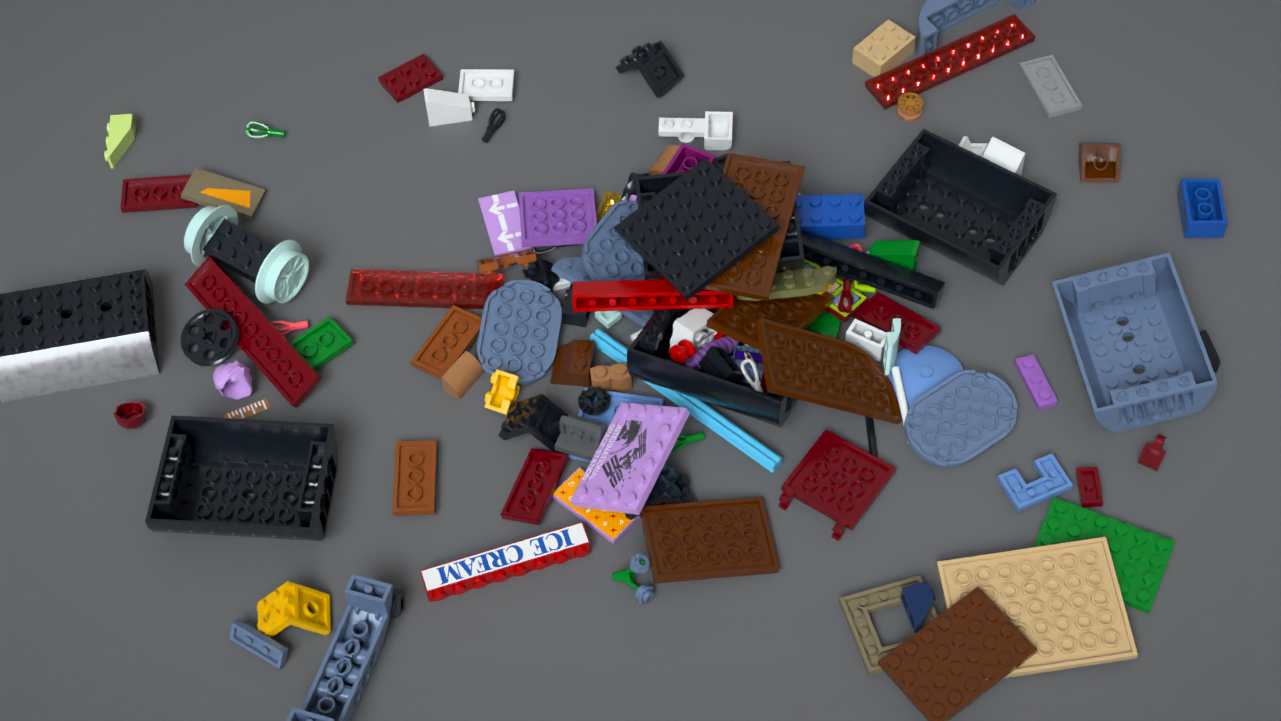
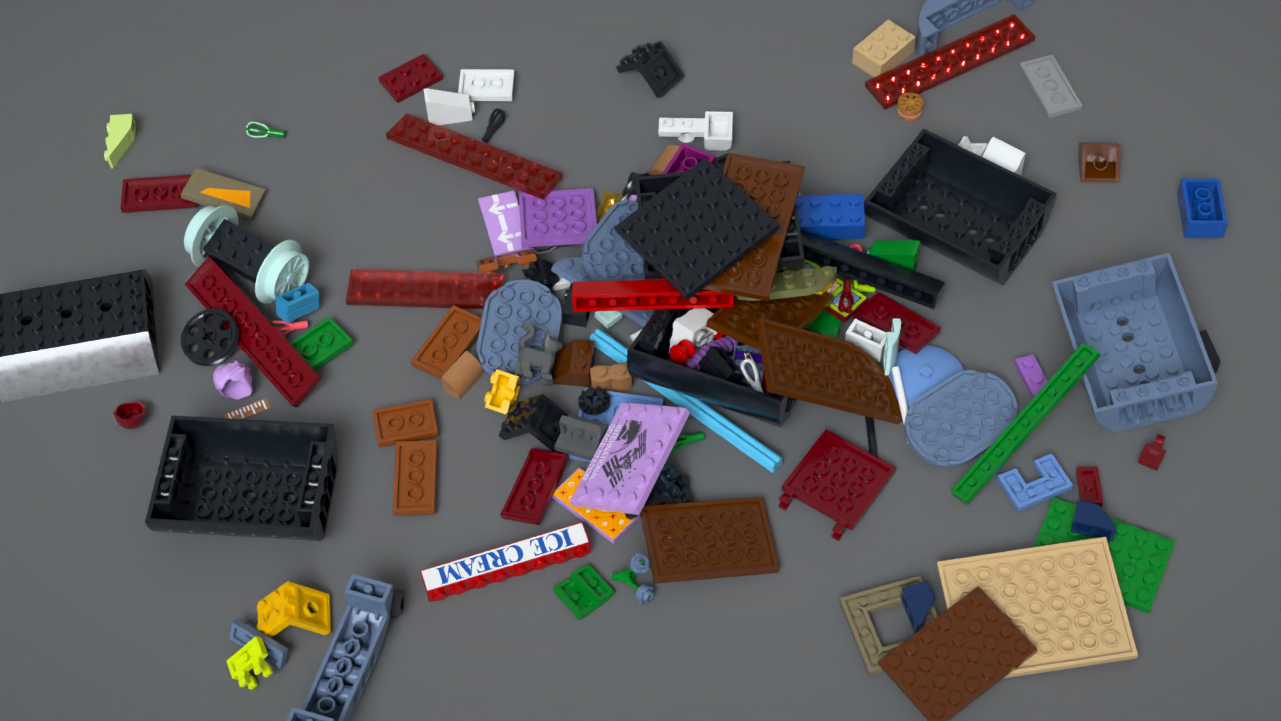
(247, 658): none -> neon yellow plate
(297, 302): none -> dark azure brick
(405, 423): none -> dark orange plate
(475, 156): none -> clear red plate
(536, 359): none -> dark grey animal
(583, 591): none -> green slope
(1025, 423): none -> green plate
(1092, 521): none -> dark blue slope

